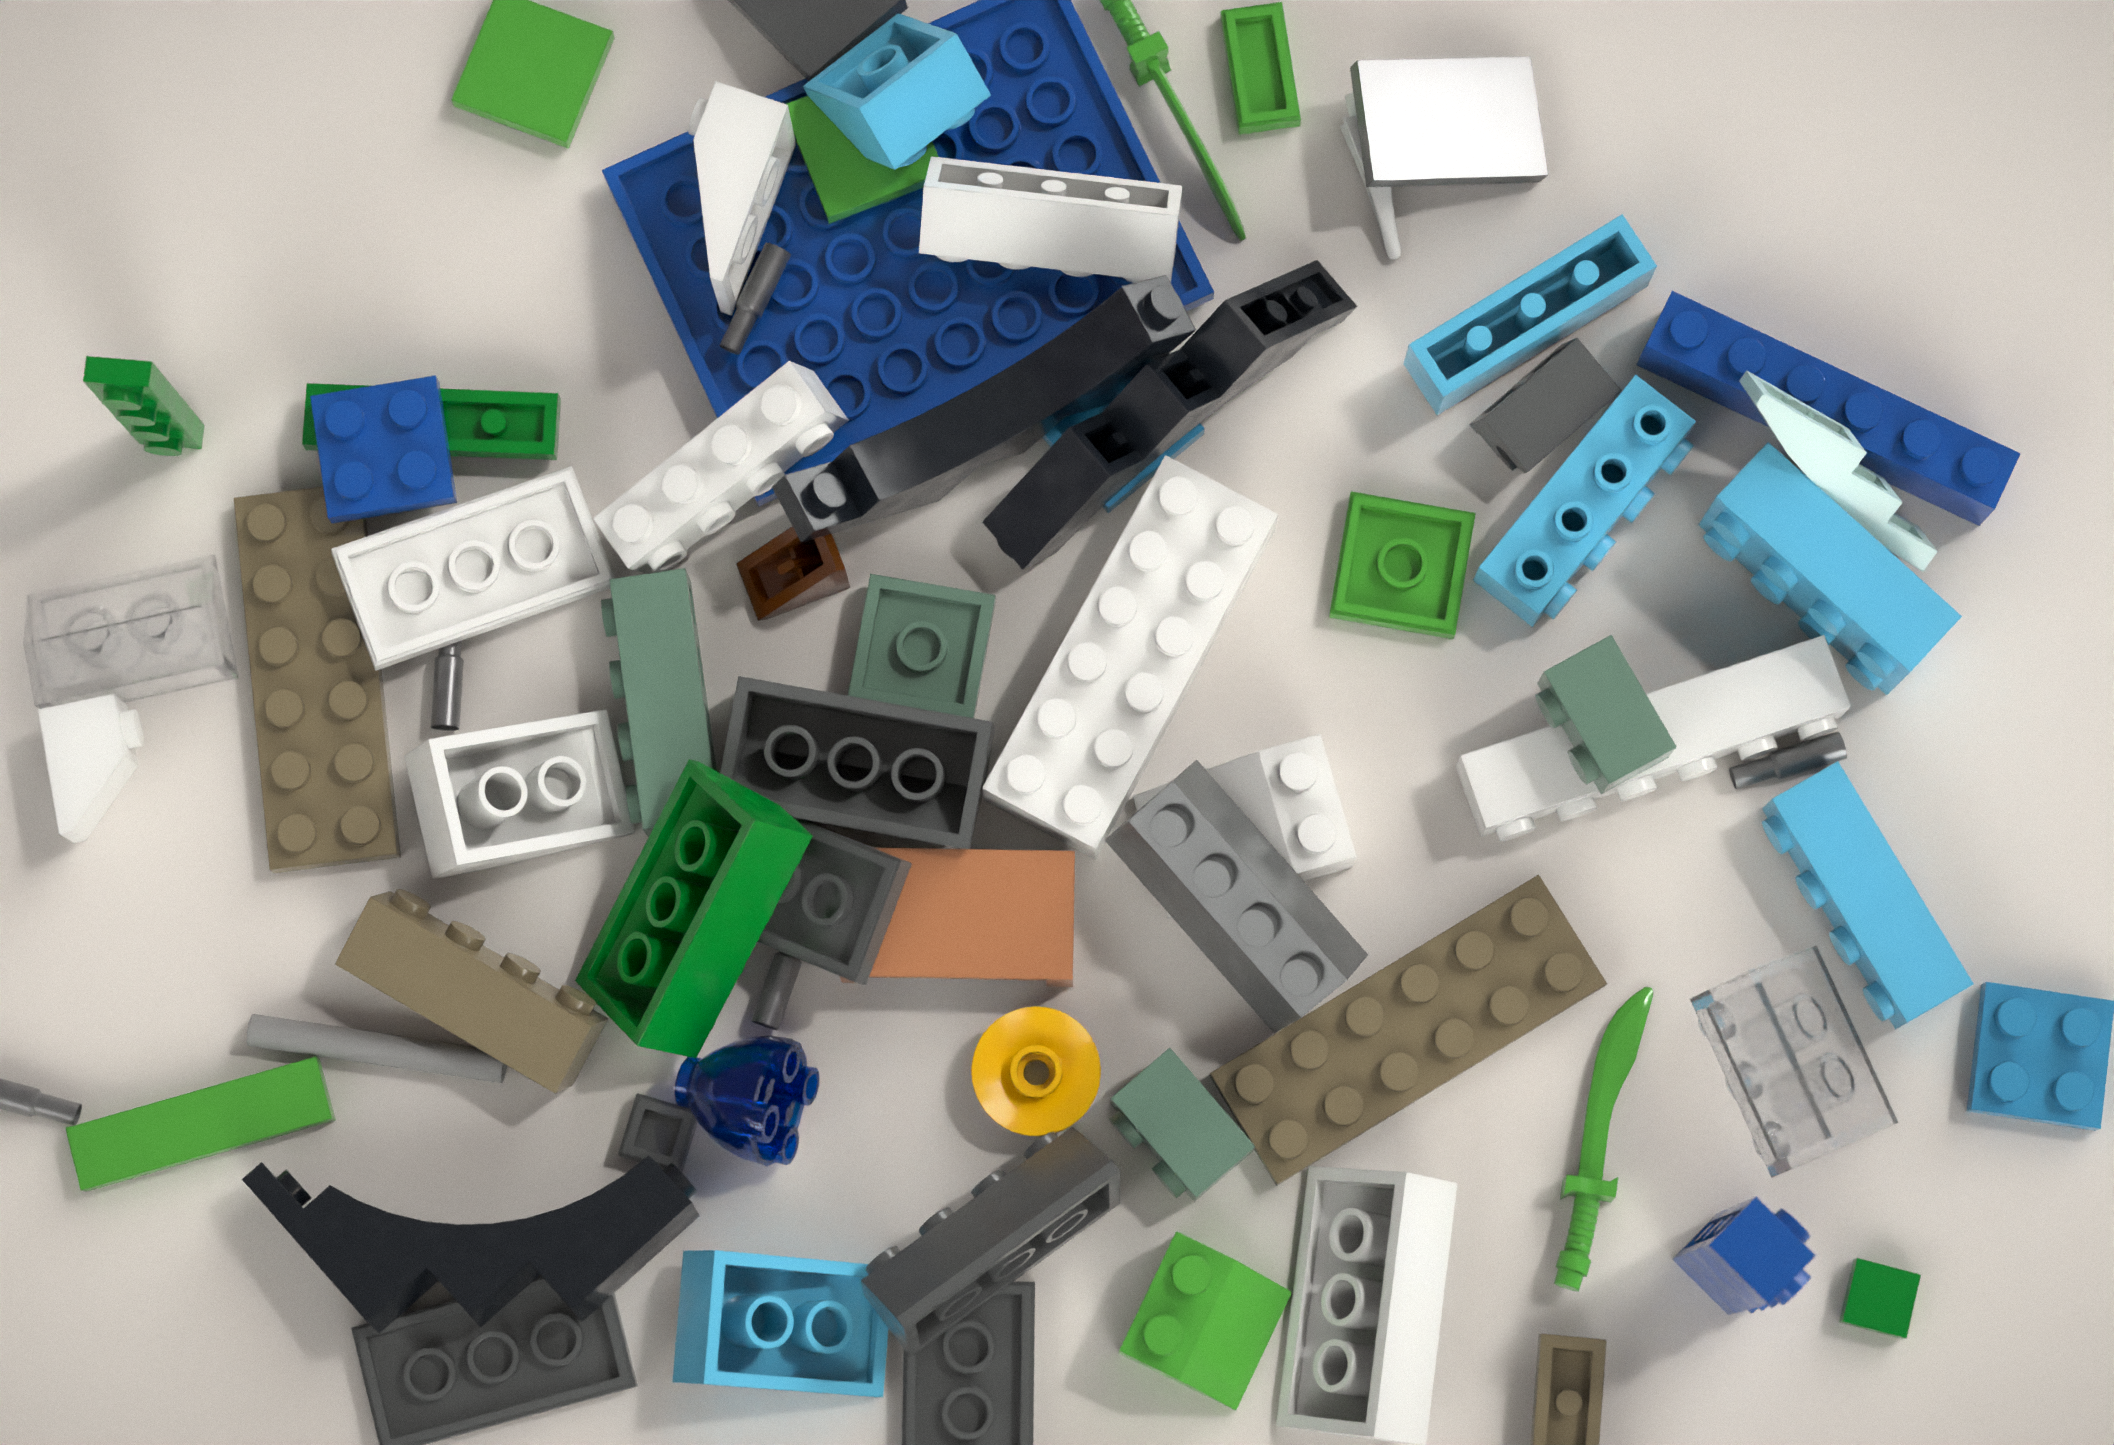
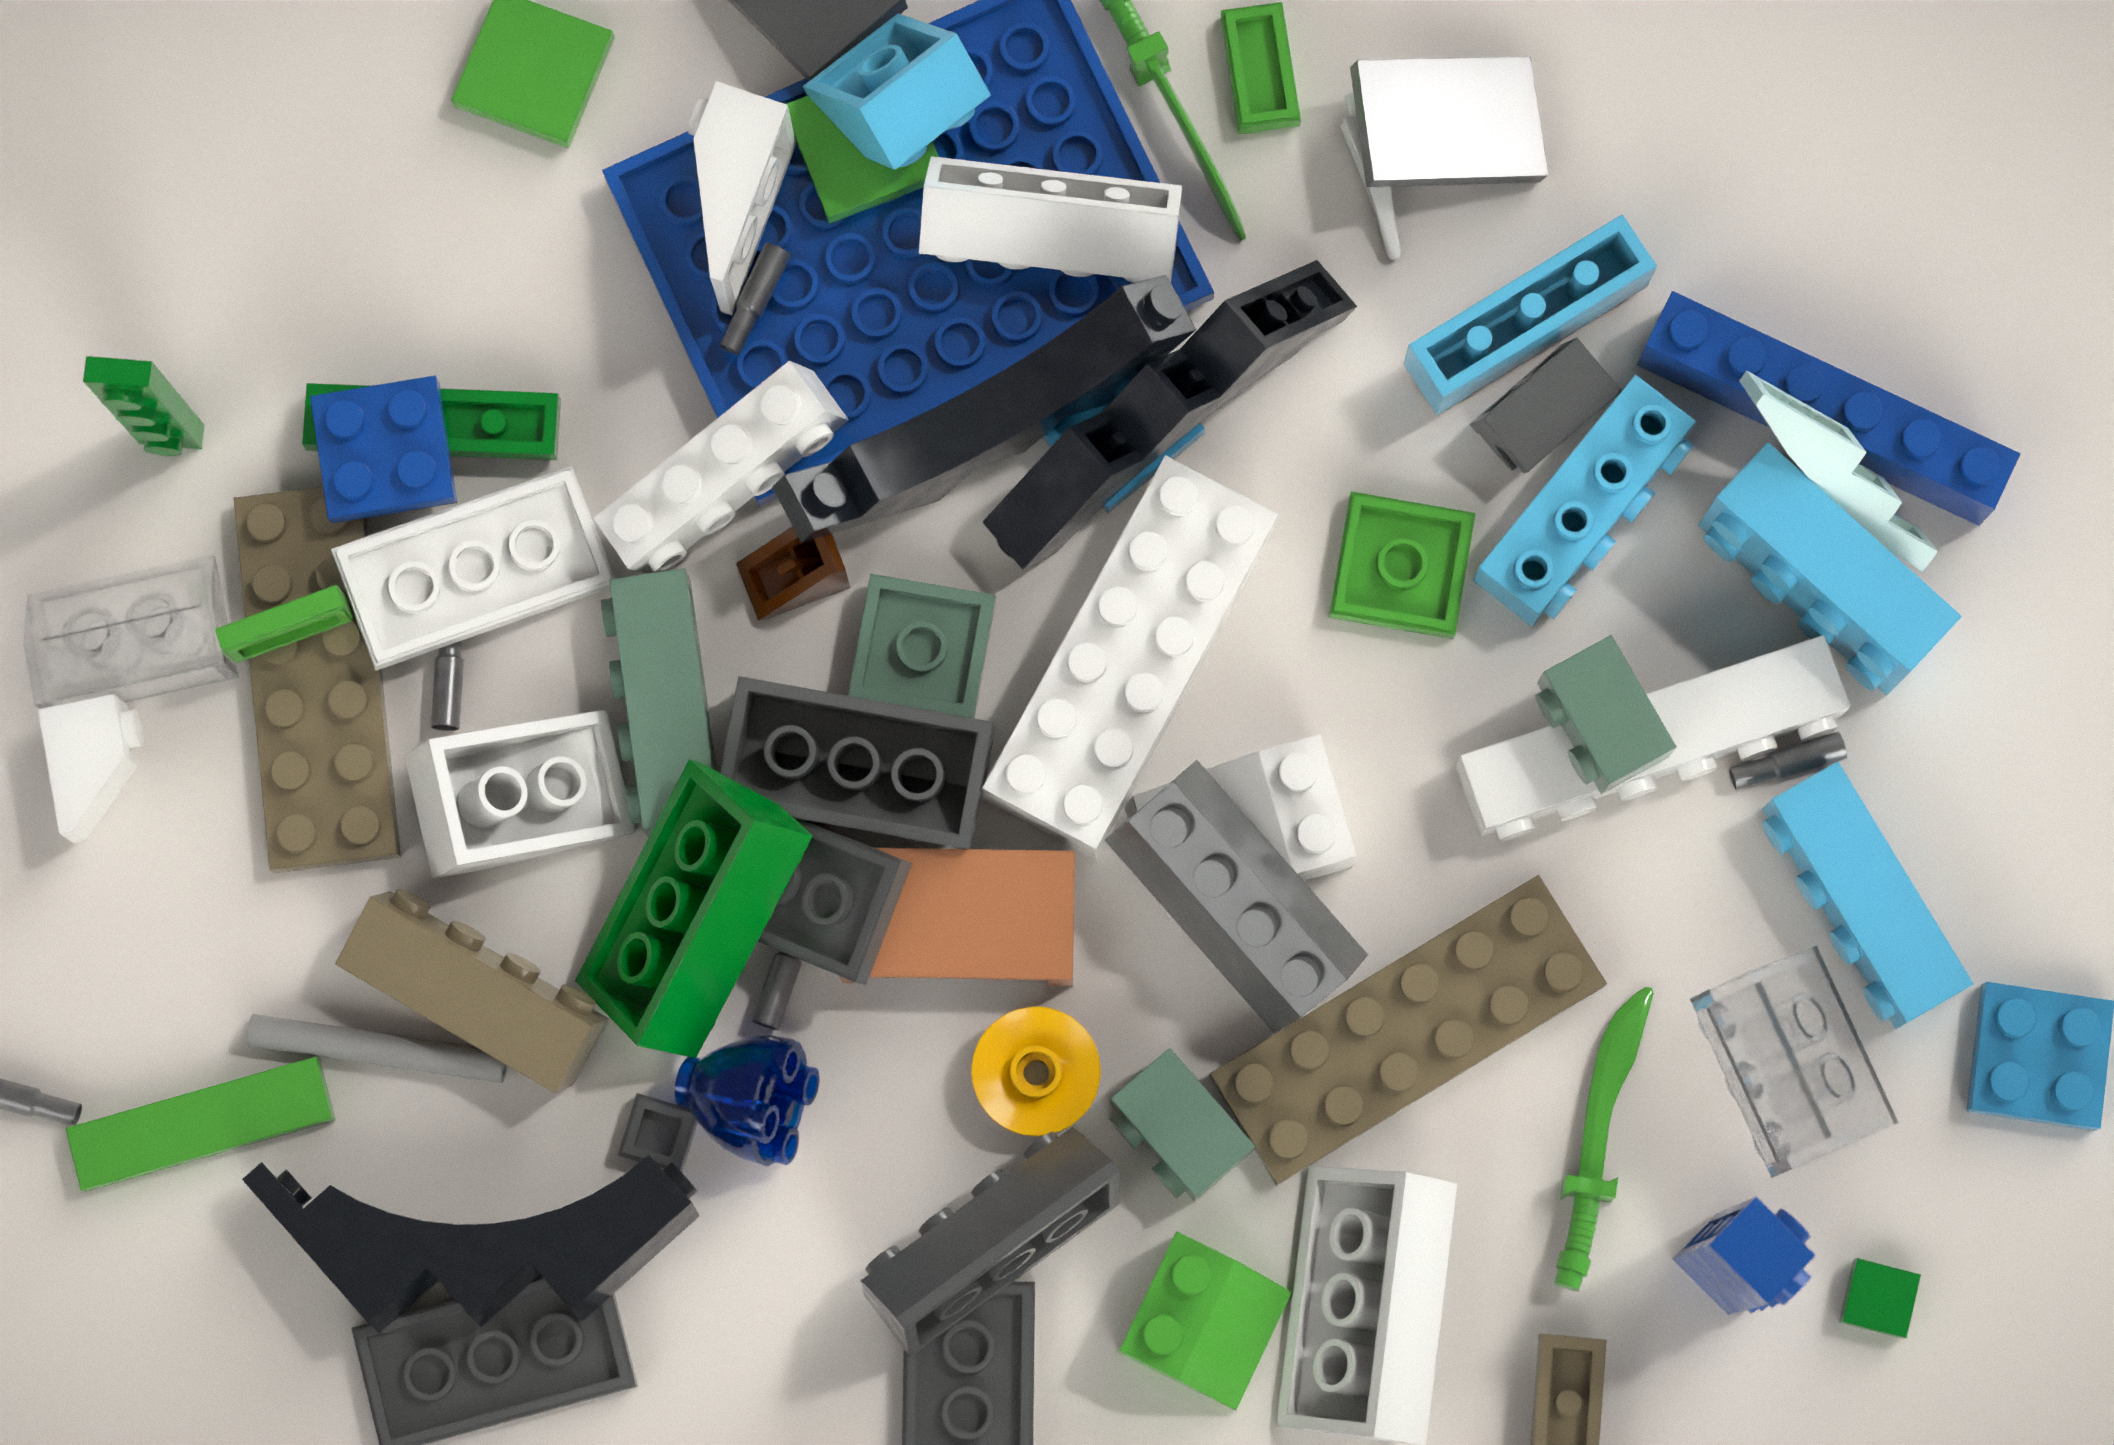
(284, 624): none -> bright green tile
(778, 1325): medium azure slope -> none

